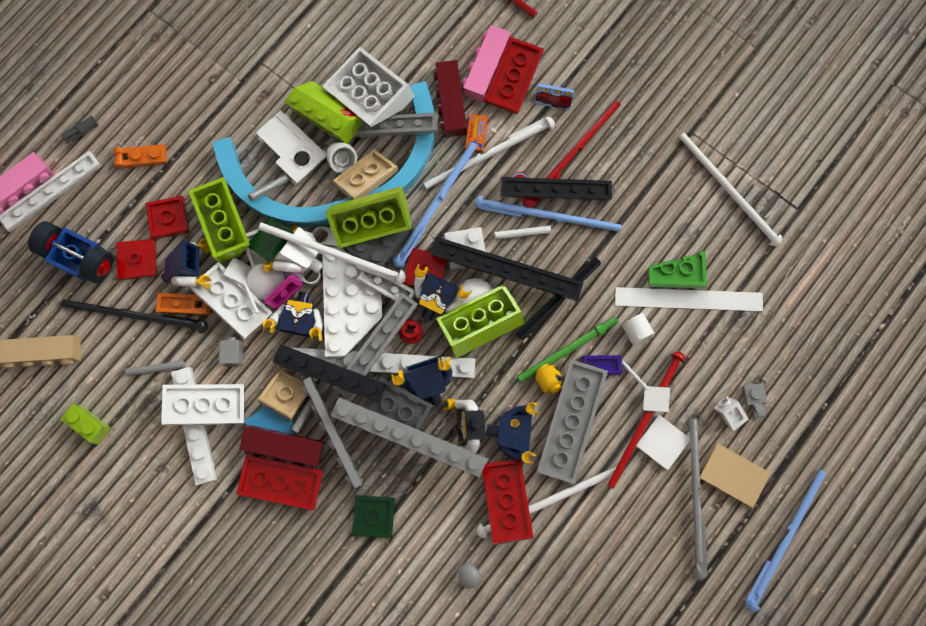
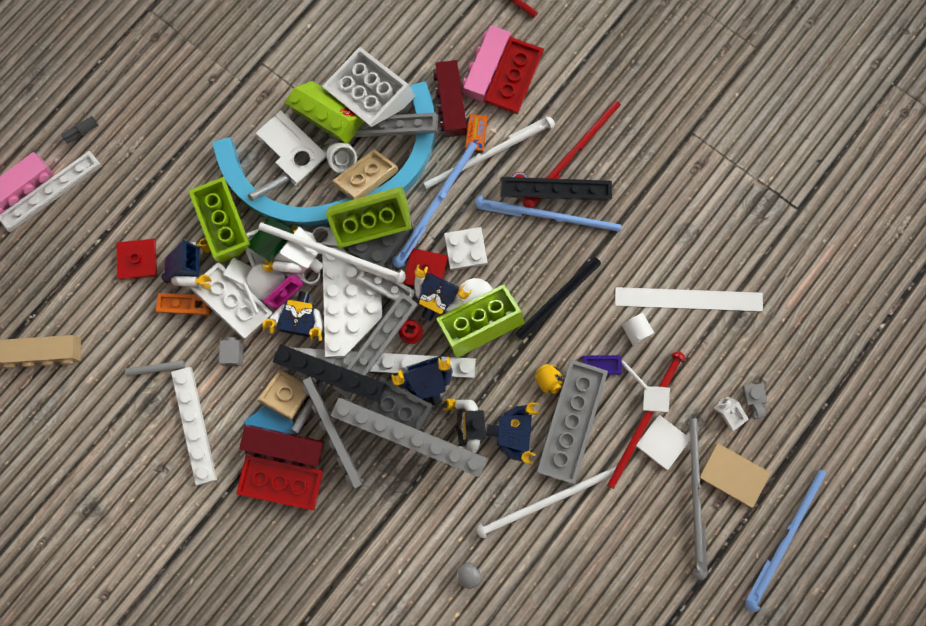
(71, 252): brick -> none
(85, 423): lime brick -> none
(140, 156): orange plate -> none
(167, 217): red plate -> none
(201, 325): black bar -> none
(203, 404): white plate -> none
(373, 516): dark green tile -> none
(507, 269): black plate -> none
(507, 502): red plate -> none
(522, 232): white bar -> none
(554, 96): slope -> none
(599, 329): bright green bar -> none
(681, 273): bright green wing -> none
(775, 240): white bar -> none

